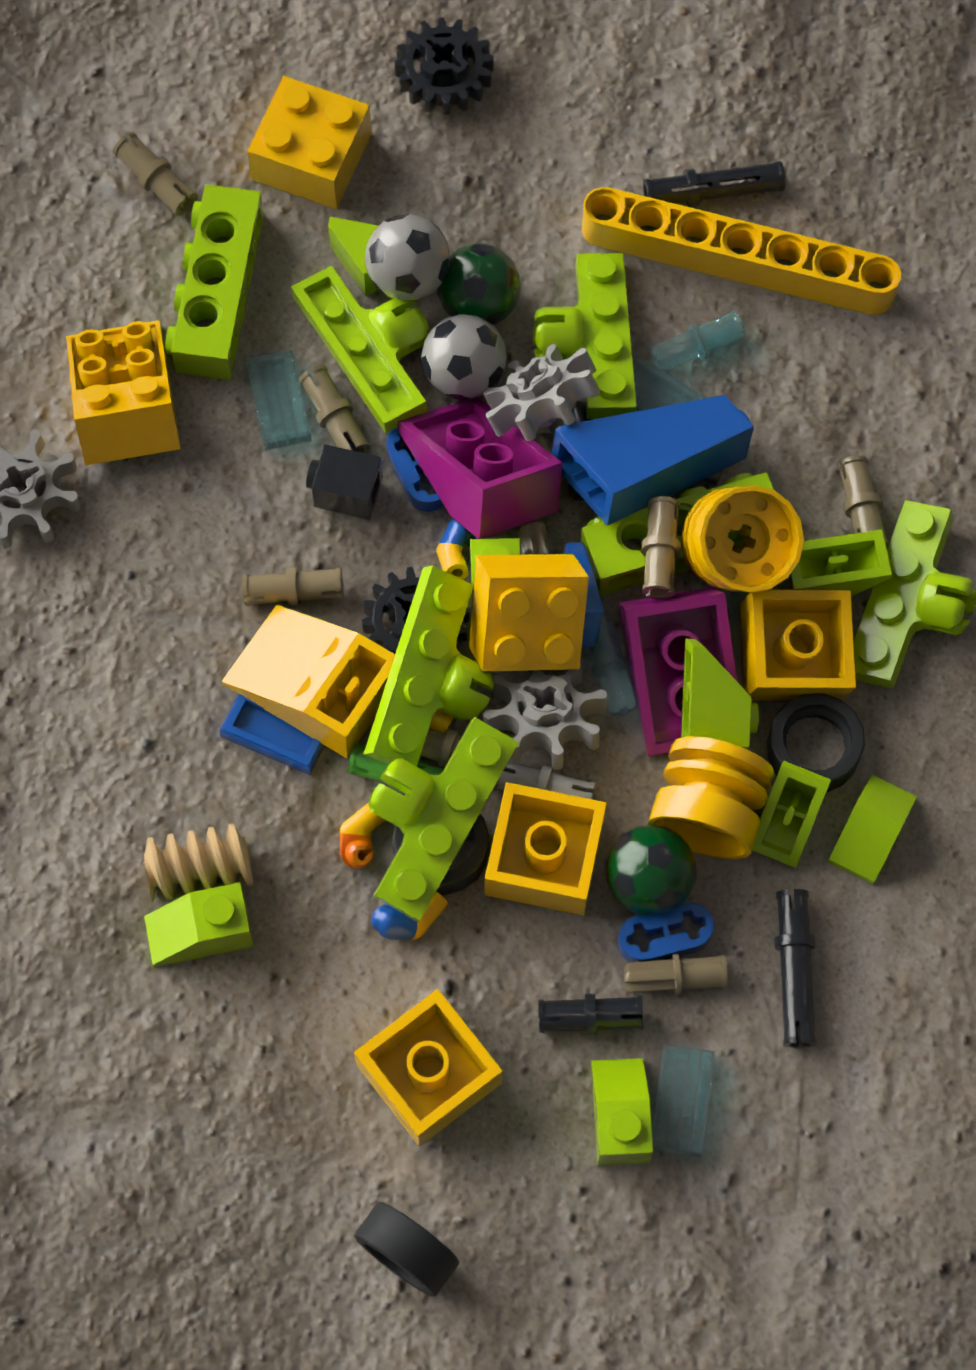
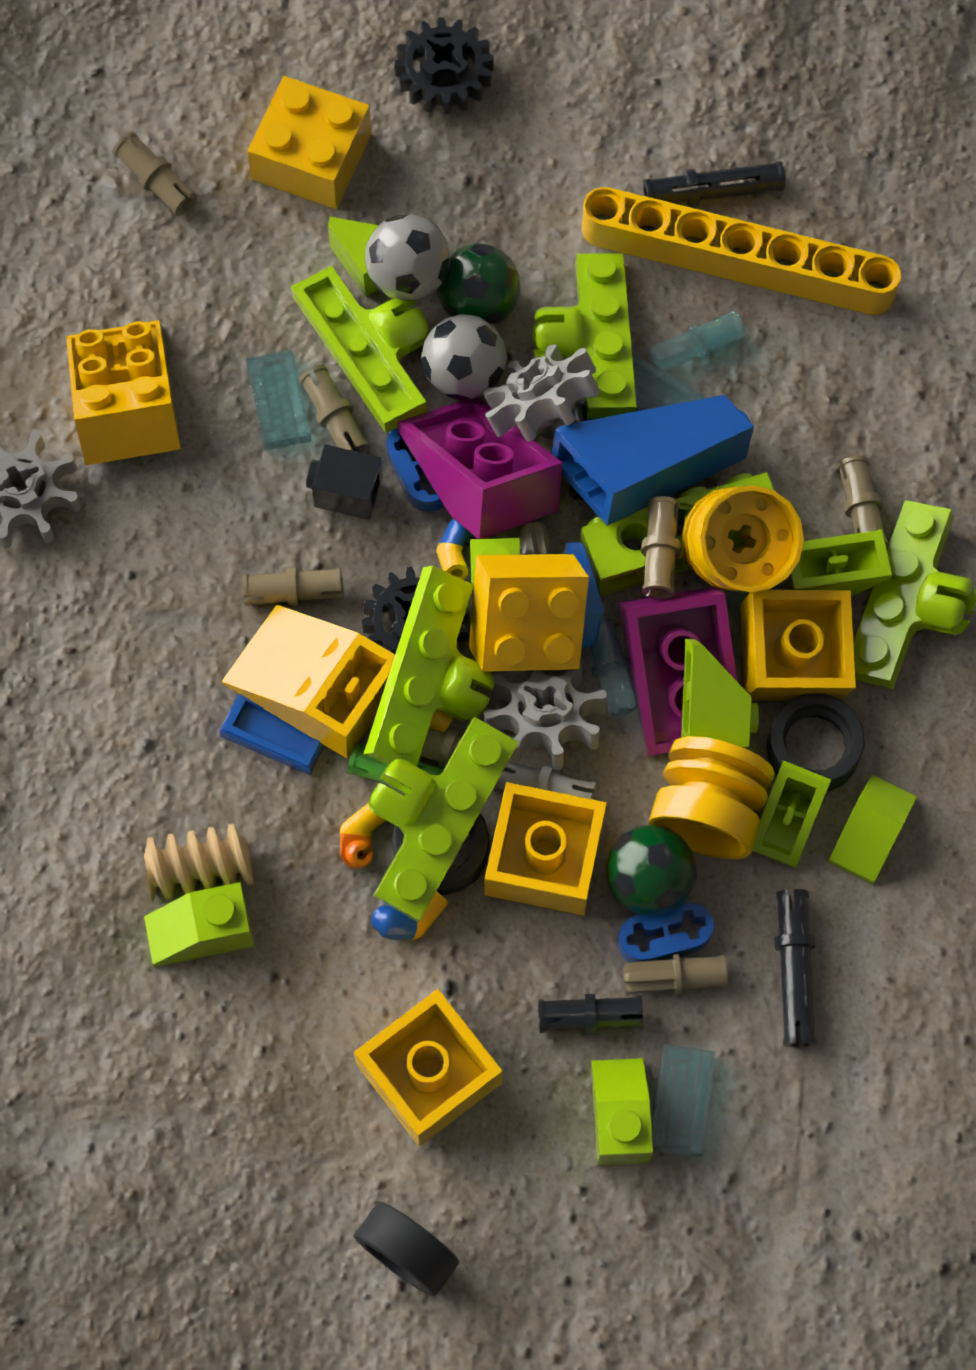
(214, 348): lime brick -> none

